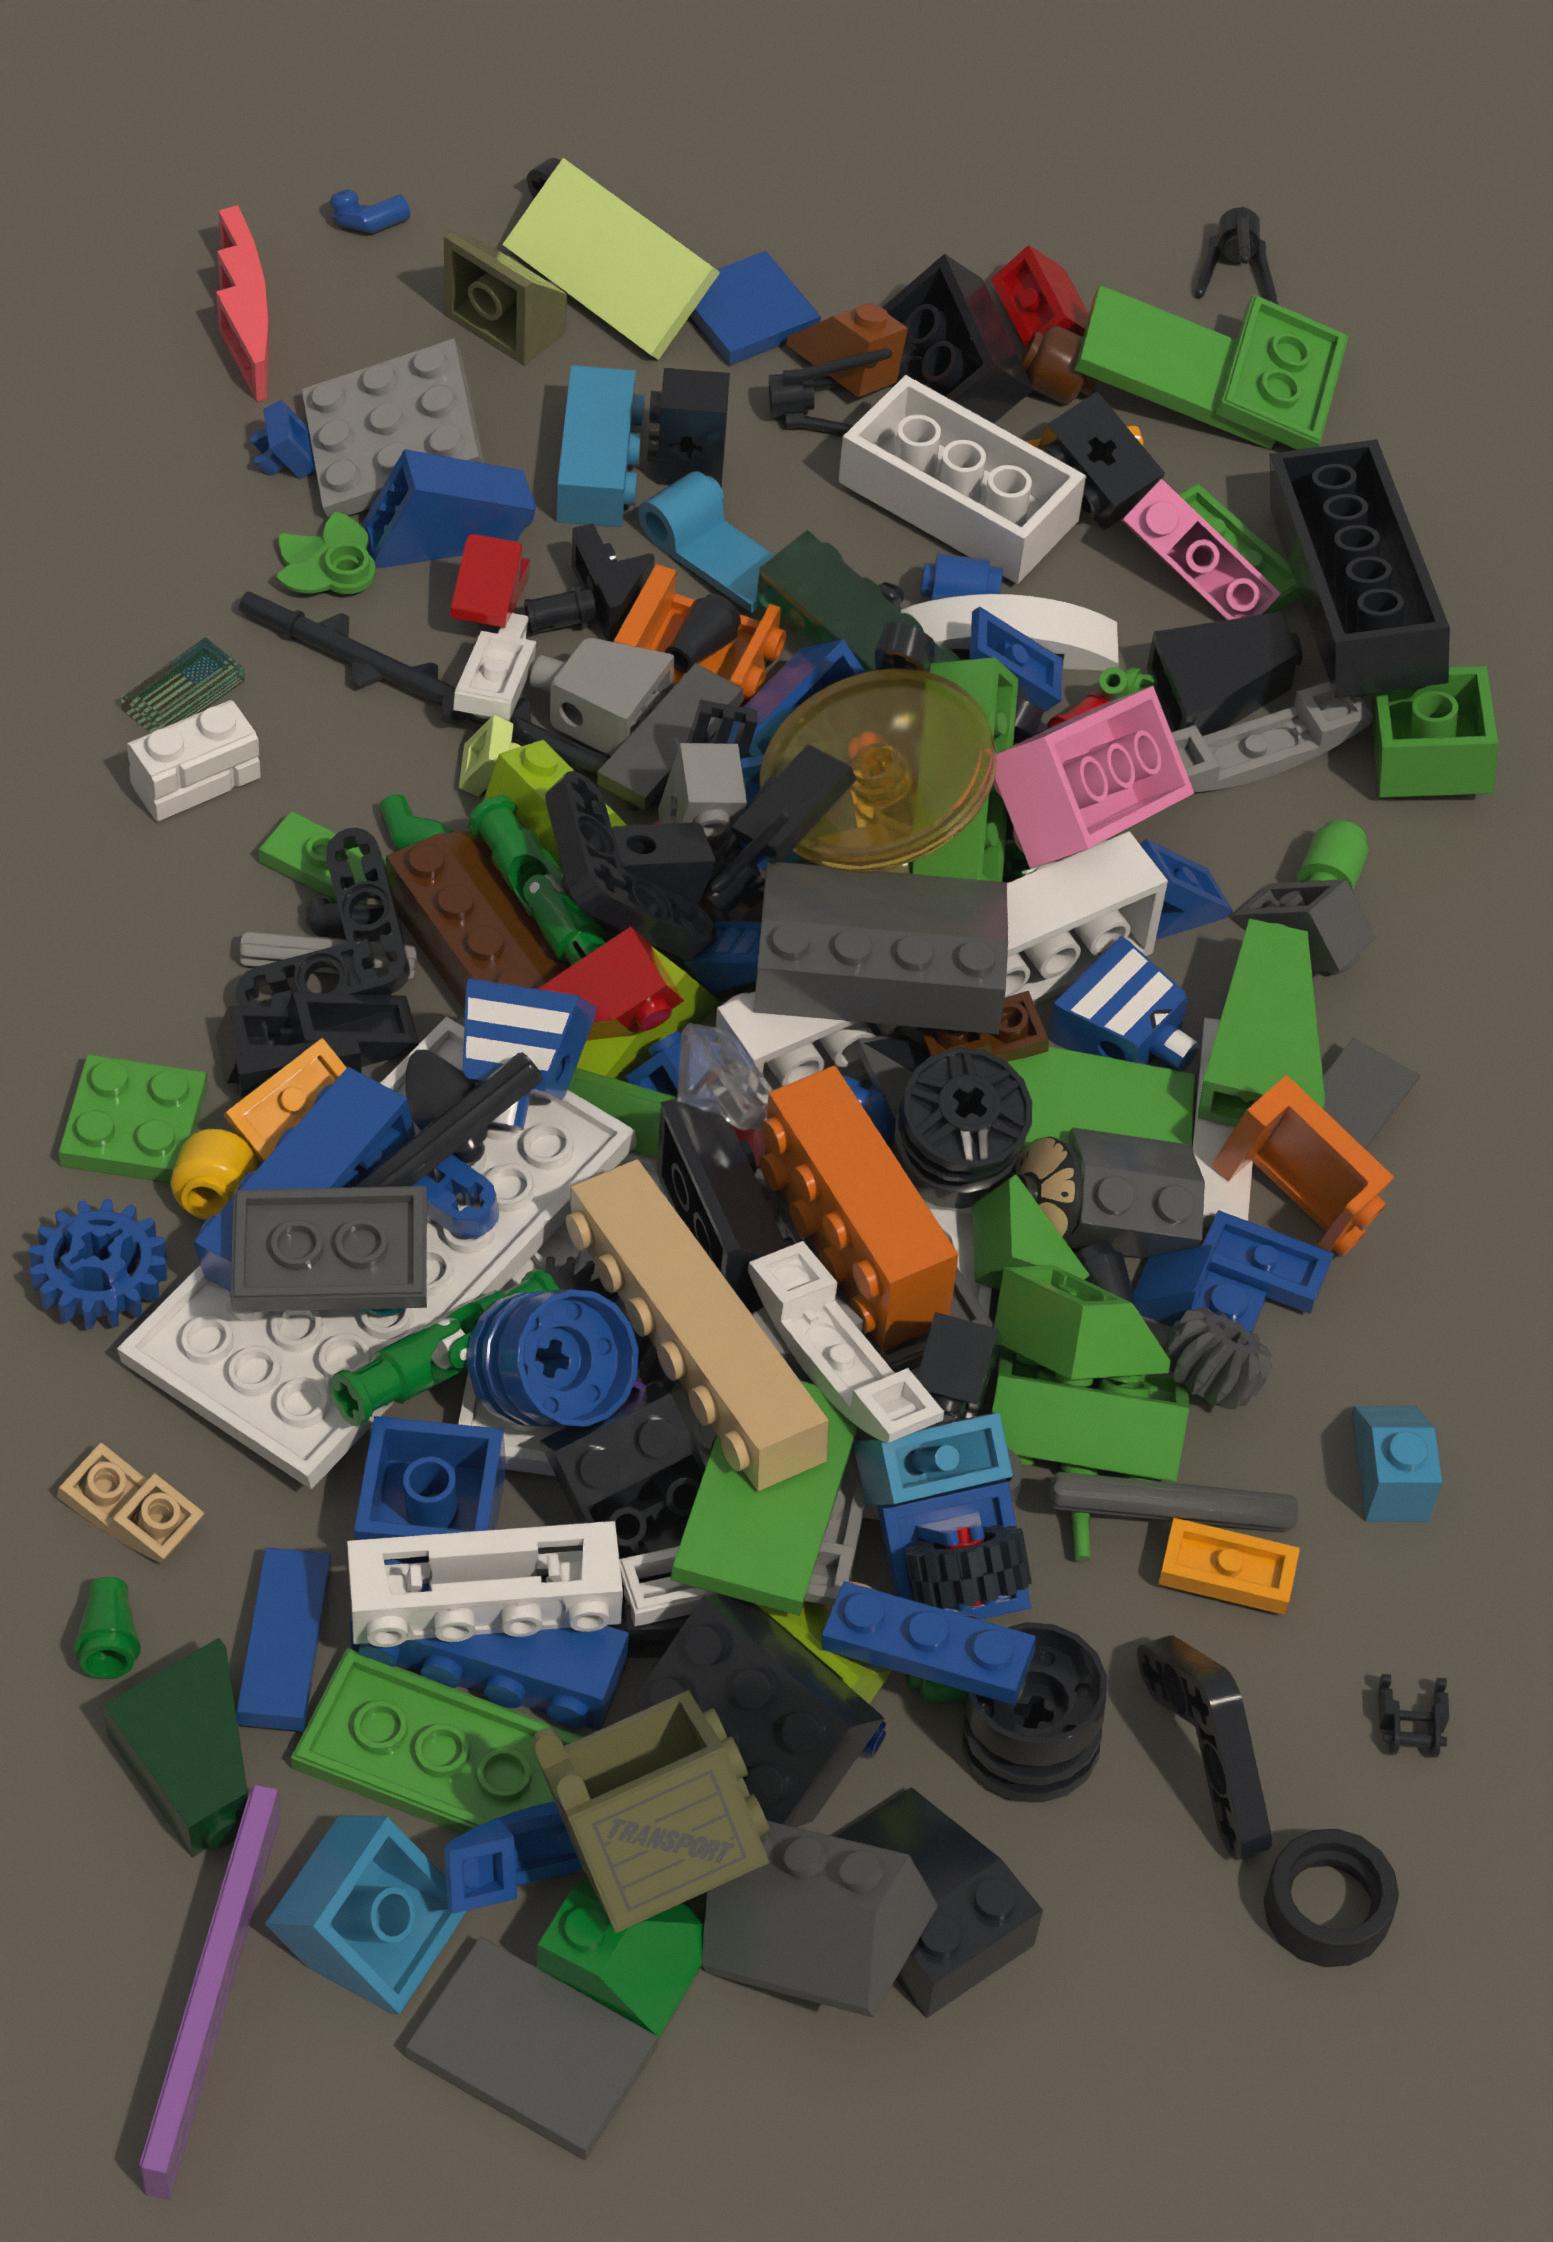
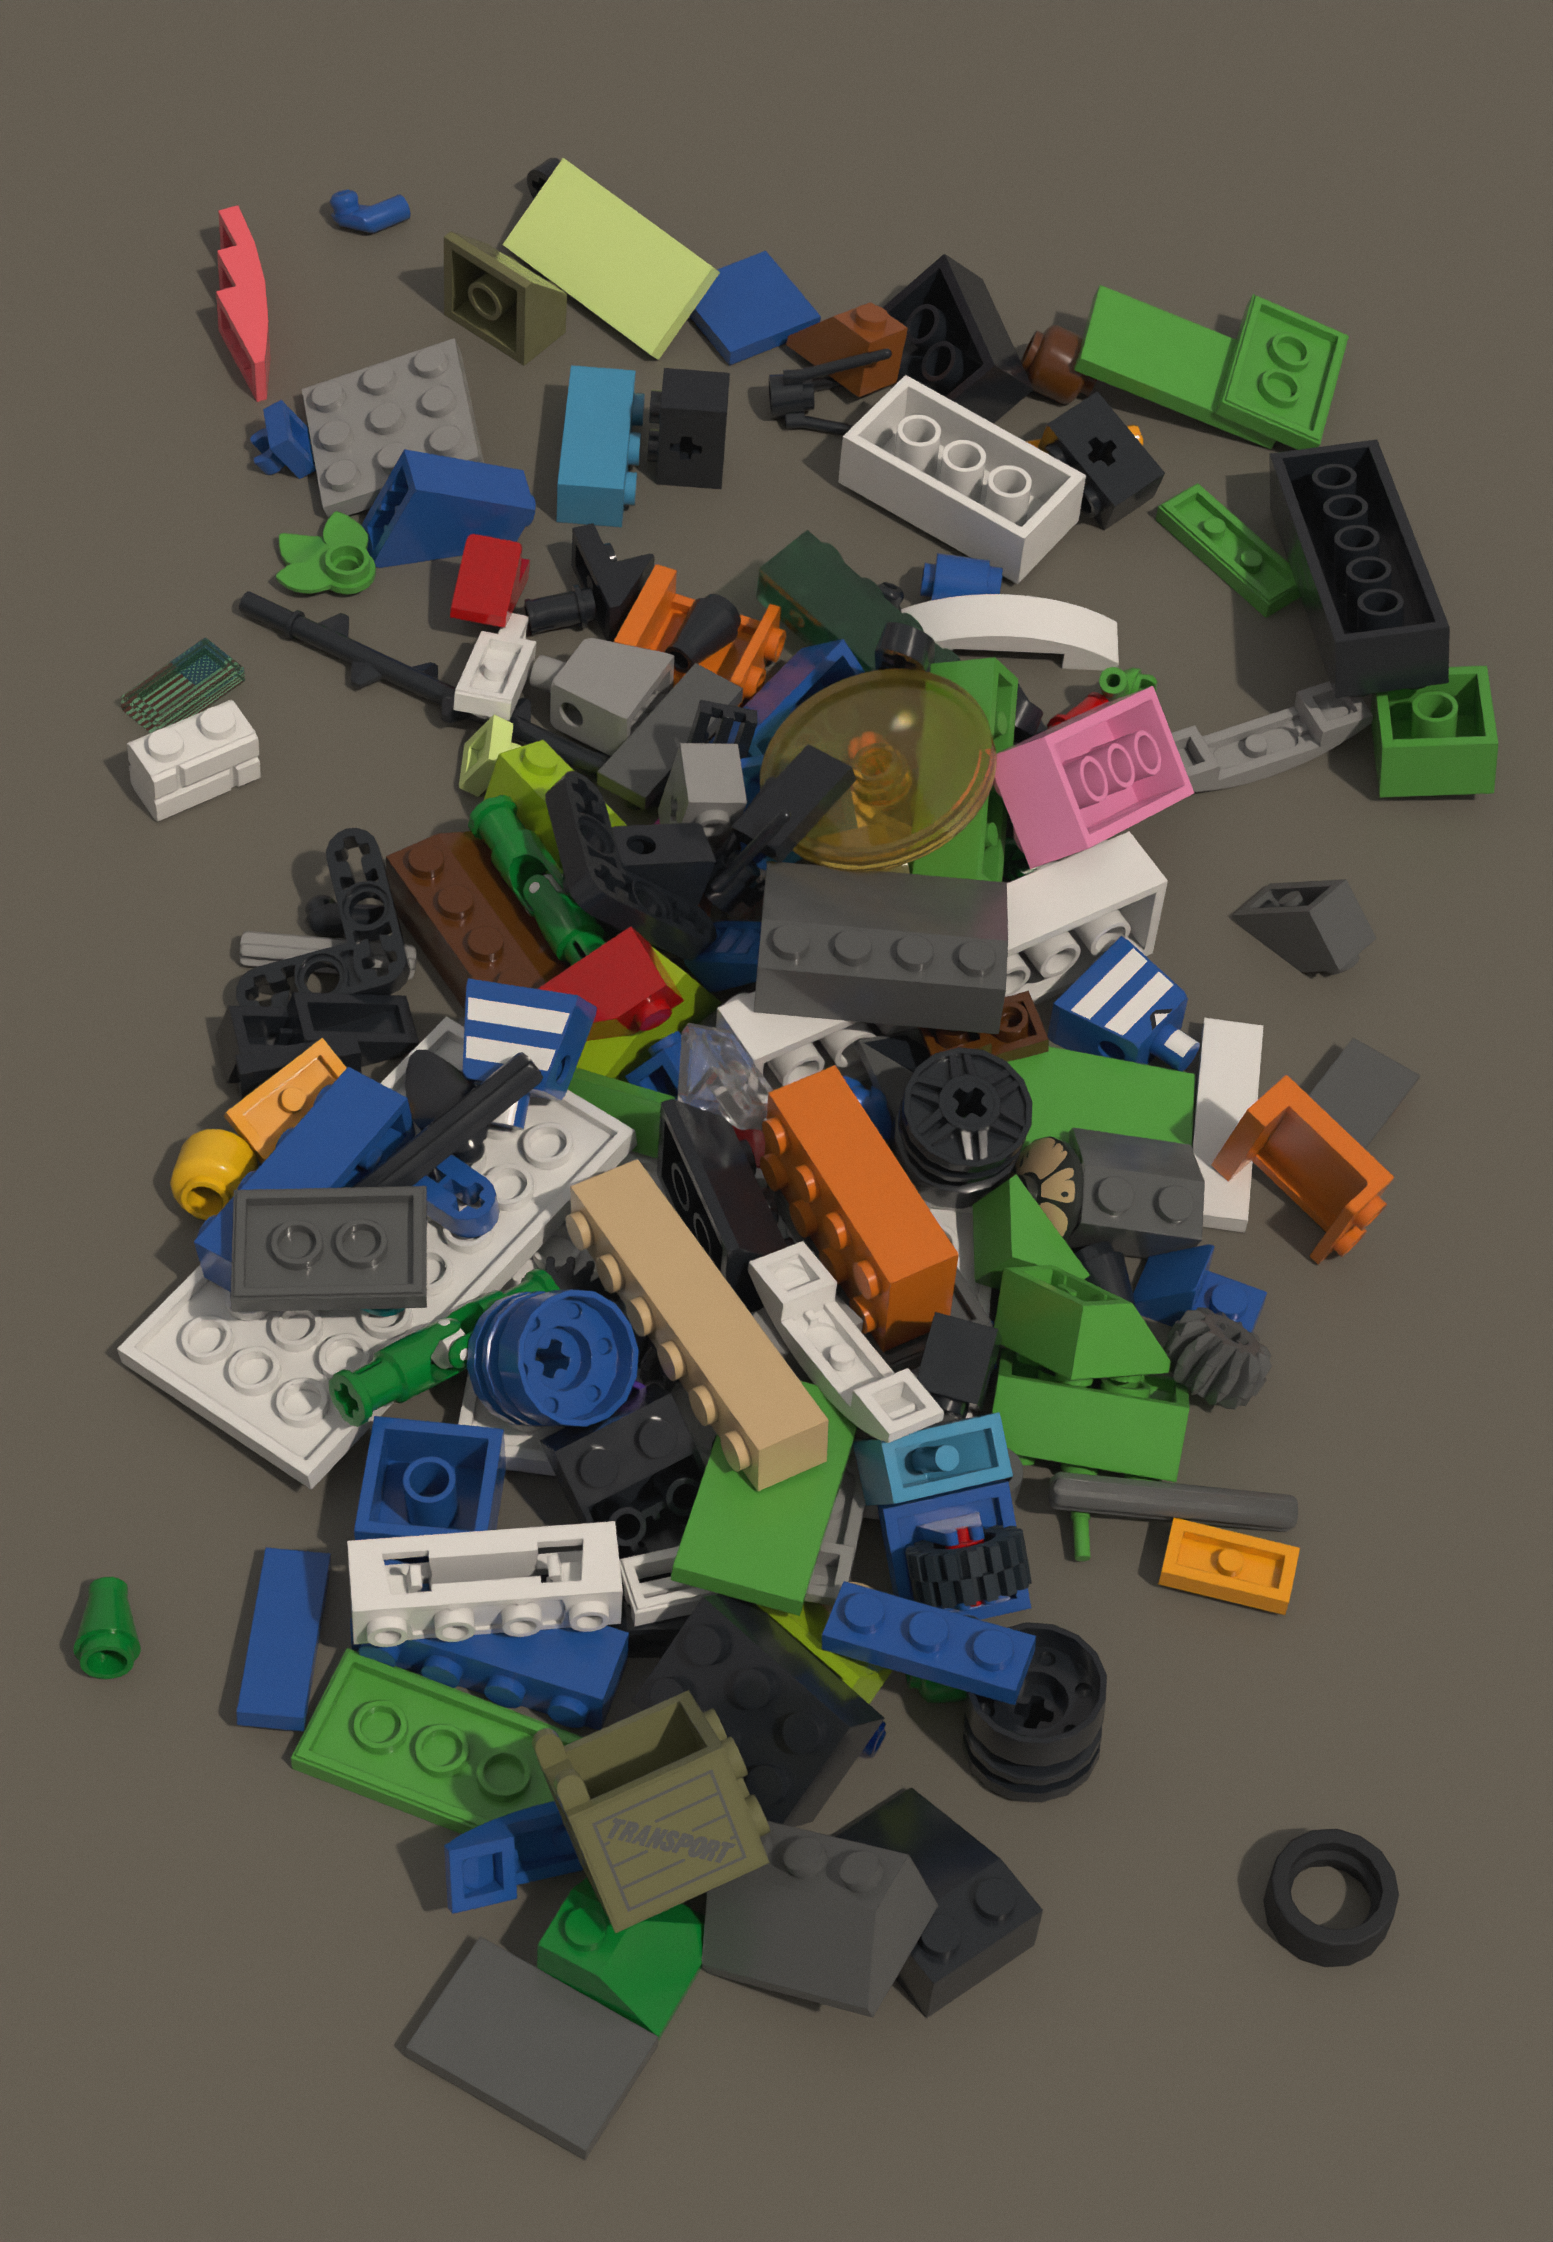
(98, 1263): blue gear -> none
(129, 1507): tan slope -> none
(132, 1117): bright green plate -> none
(186, 1746): dark green slope -> none
(209, 1993): medium lavender tile -> none
(299, 852): bright green plate -> none
(367, 1911): dark azure slope -> none
(405, 827): green arm -> none
(691, 528): dark azure door -> none
(1034, 665): blue slope -> none
(1039, 295): red panel -> none
(1190, 894): blue slope -> none
(1199, 554): bright pink slope -> none
(1211, 1701): black beam -> none
(1222, 669): black slope -> none
(1239, 242): black plant -> none
(1265, 1025): bright green slope -> none
(1268, 1261): blue plate -> none
(1335, 854): bright green brick -> none
(1391, 1715): black piece -> none
(1396, 1463): dark azure slope -> none

